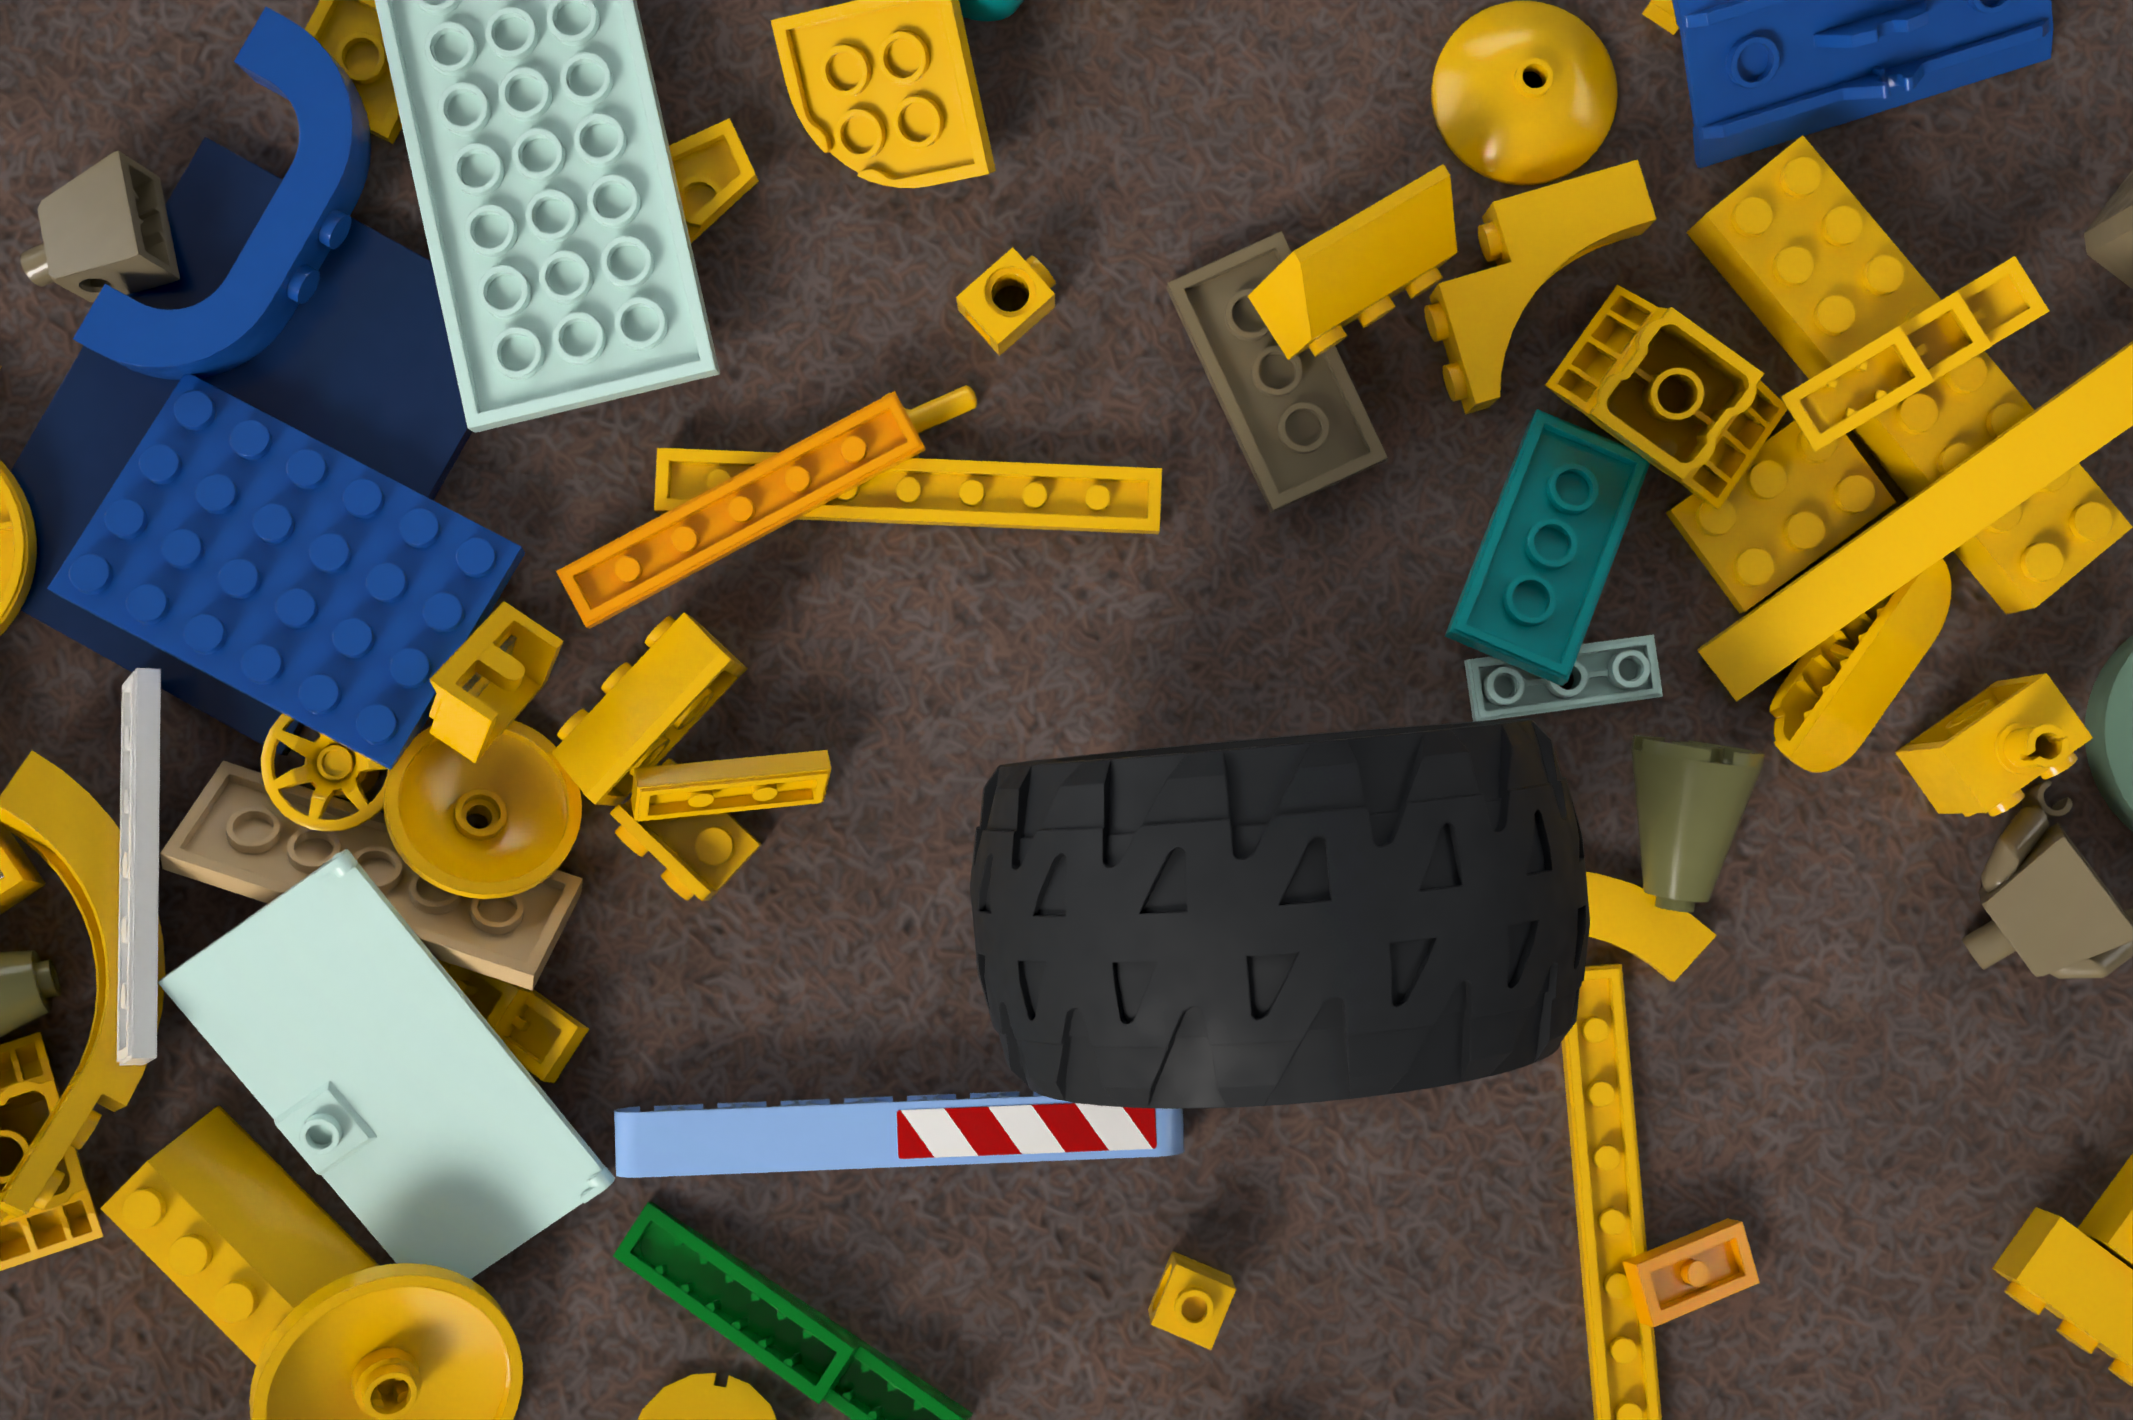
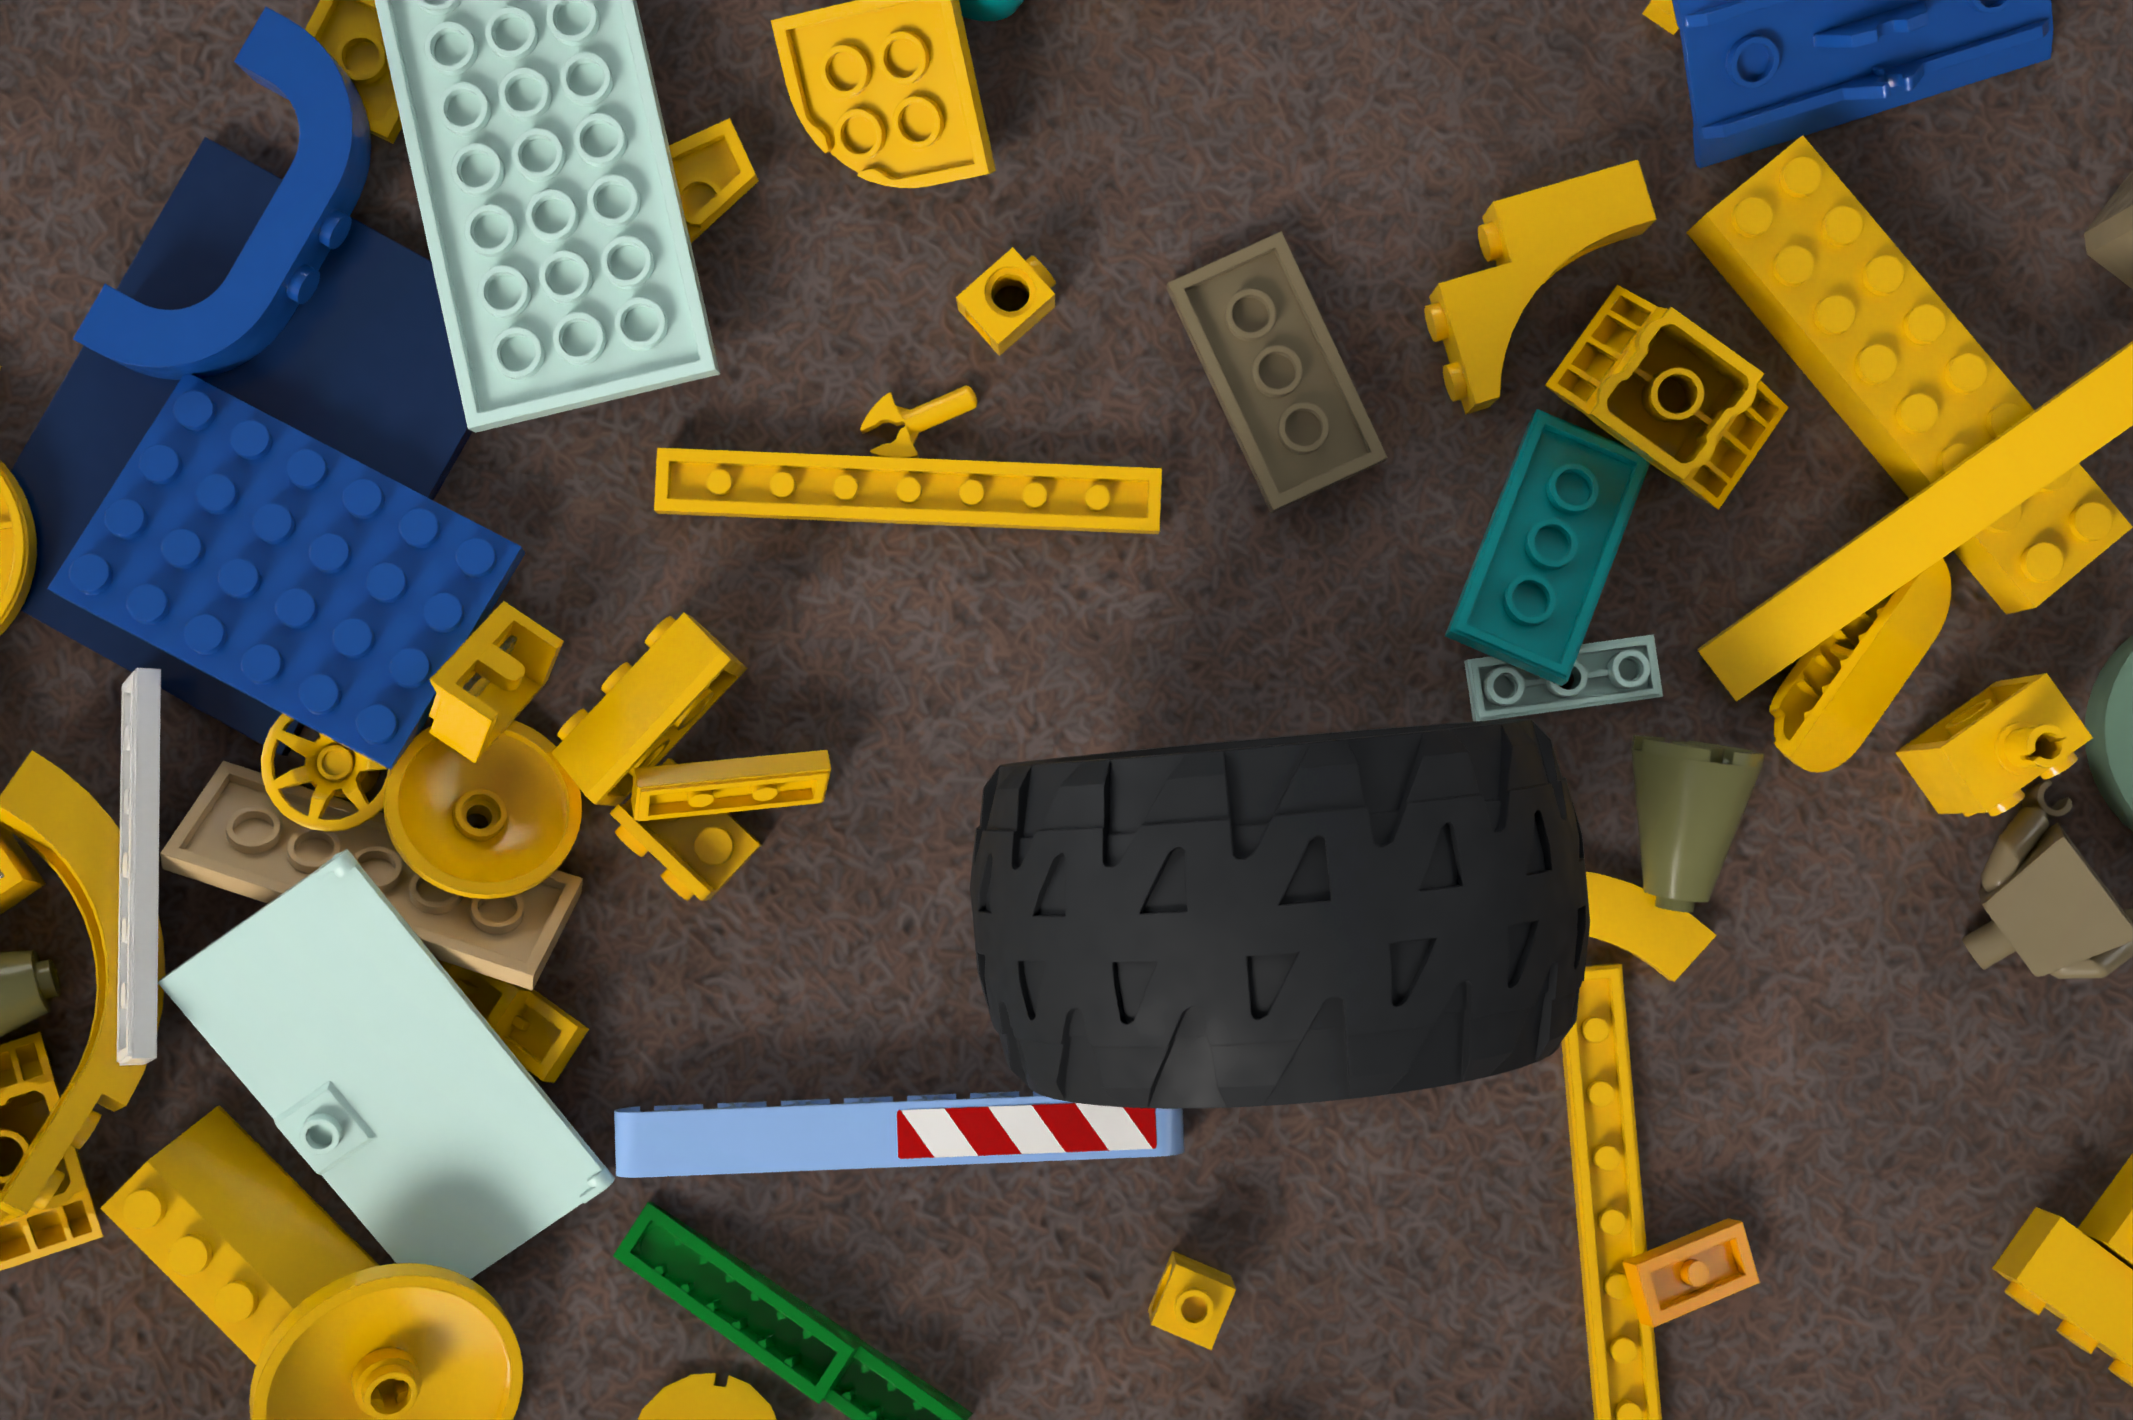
(103, 231): dark tan torso -> none
(741, 510): light orange tile -> none
(1360, 267): yellow slope -> none
(1501, 122): yellow dish -> none
(1781, 514): yellow plate -> none
(1915, 354): yellow slope -> none

